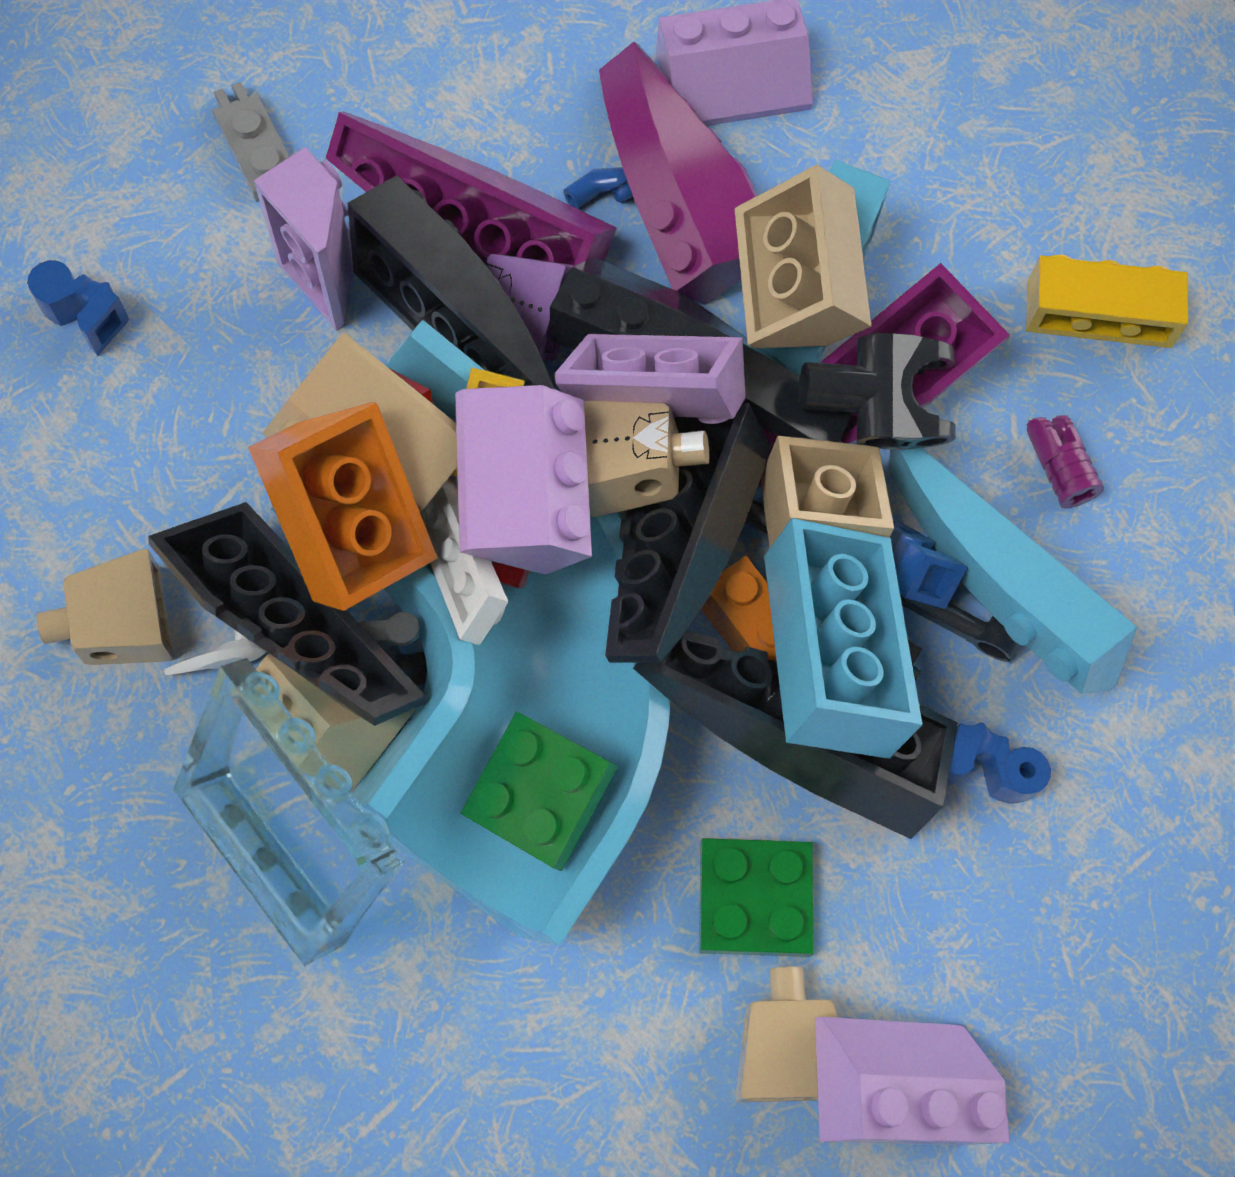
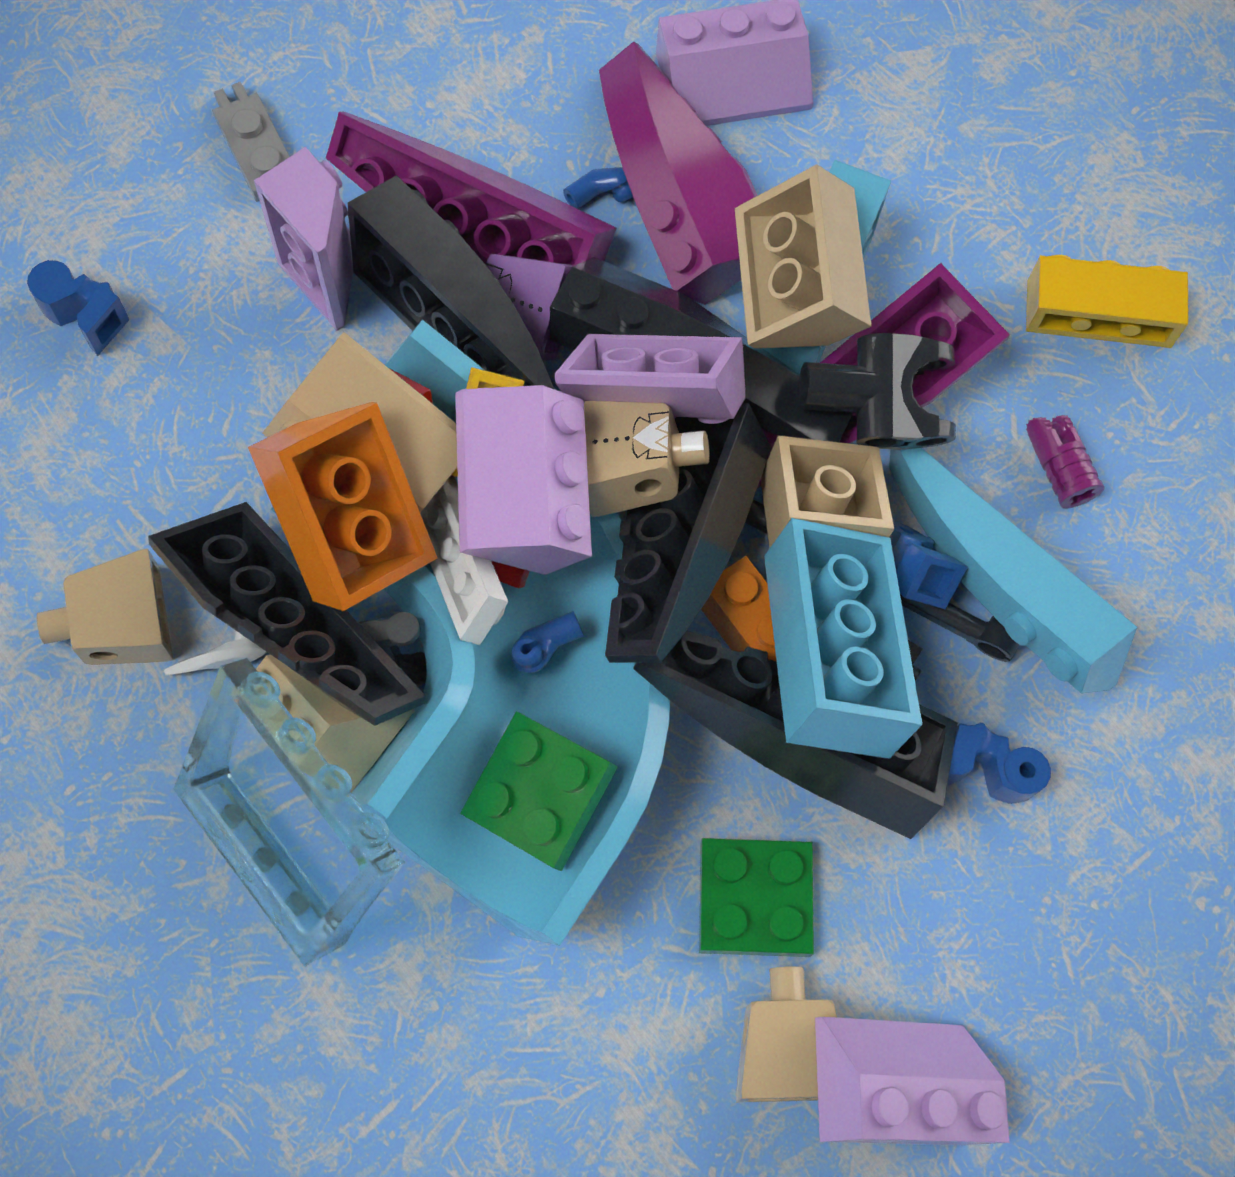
(539, 643): none -> blue arm

